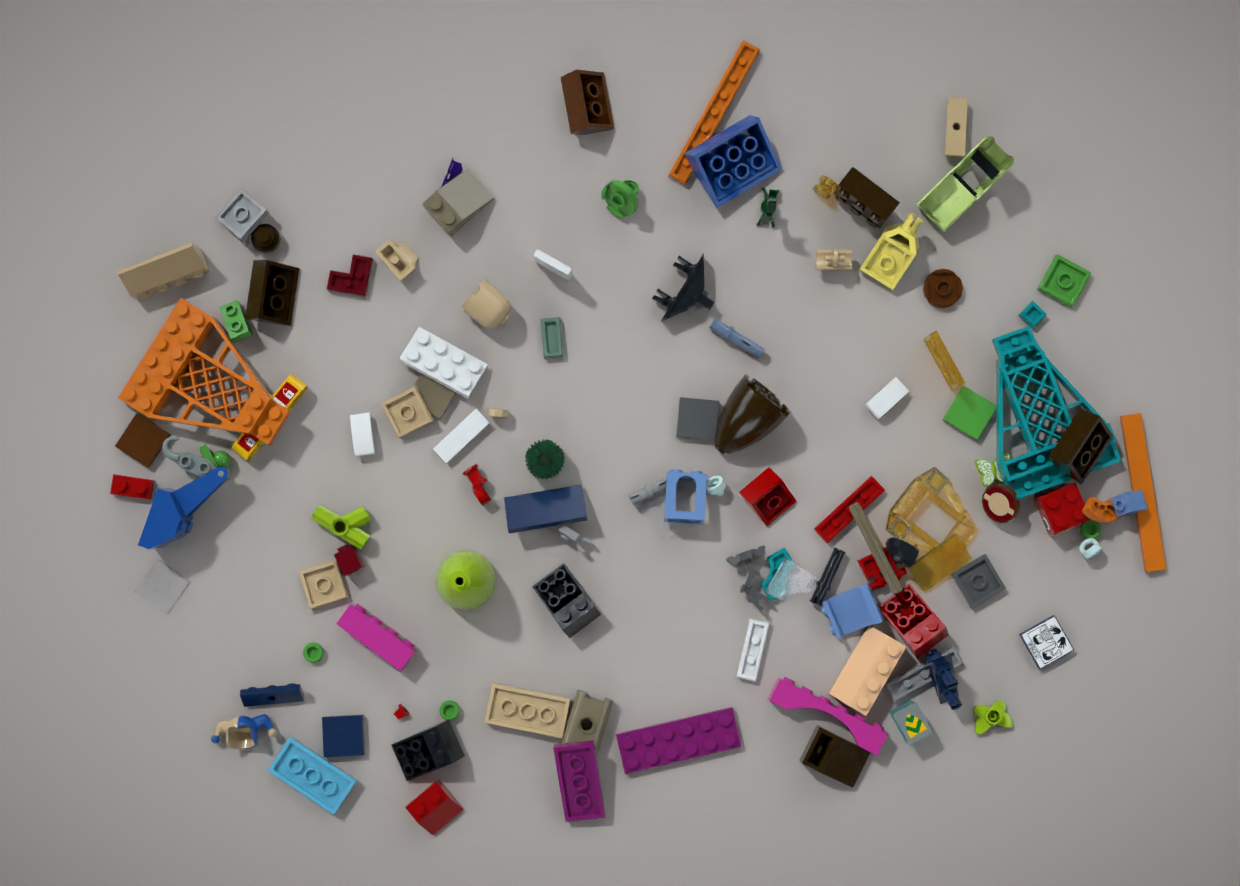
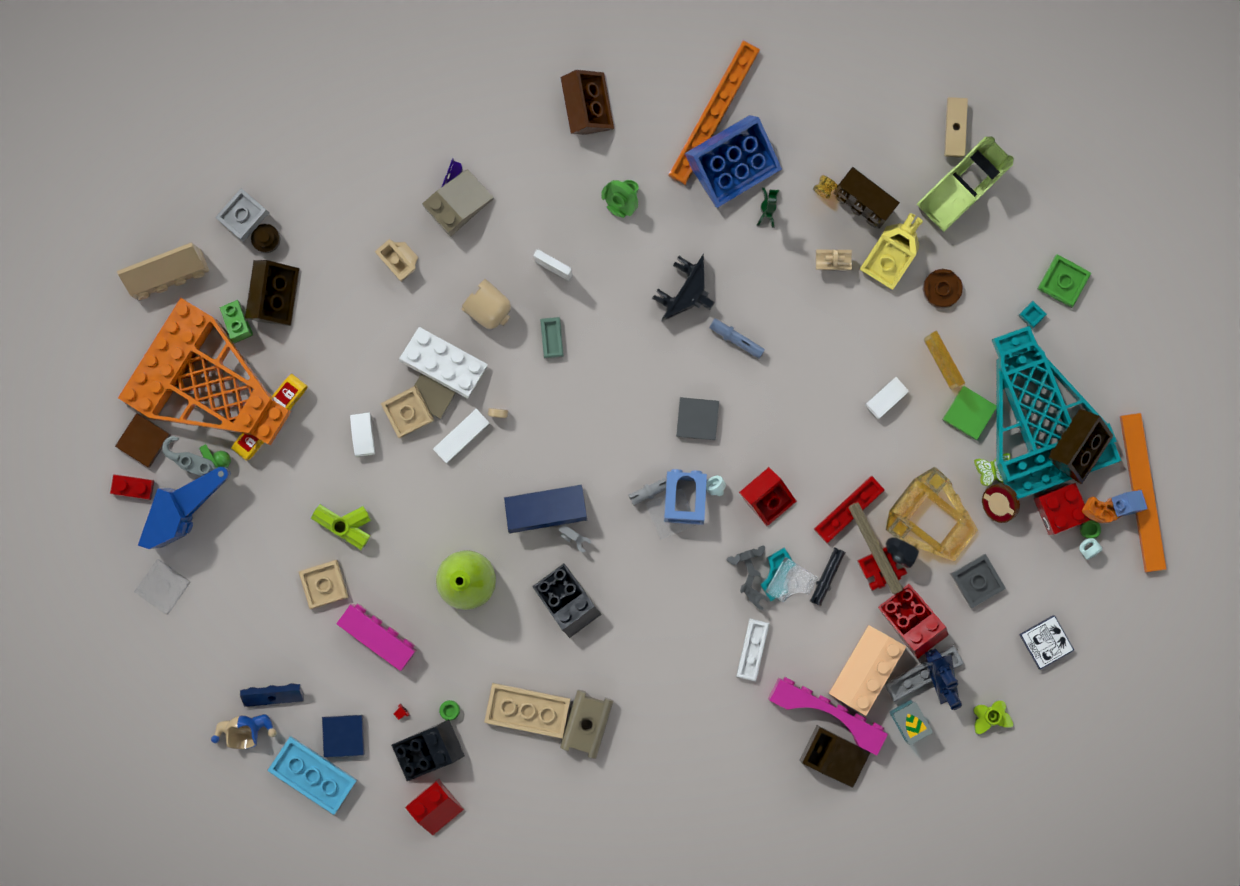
(313, 652): bright green tile -> none
(348, 559): dark red brick -> none
(354, 282): dark red tile -> none
(477, 480): red connector -> none
(545, 448): clear green brick -> none
(579, 781): magenta plate -> none
(678, 740): magenta plate -> none
(748, 416): dark brown cylinder -> none
(852, 610): medium blue panel -> none
(940, 562): clear yellow piece -> none

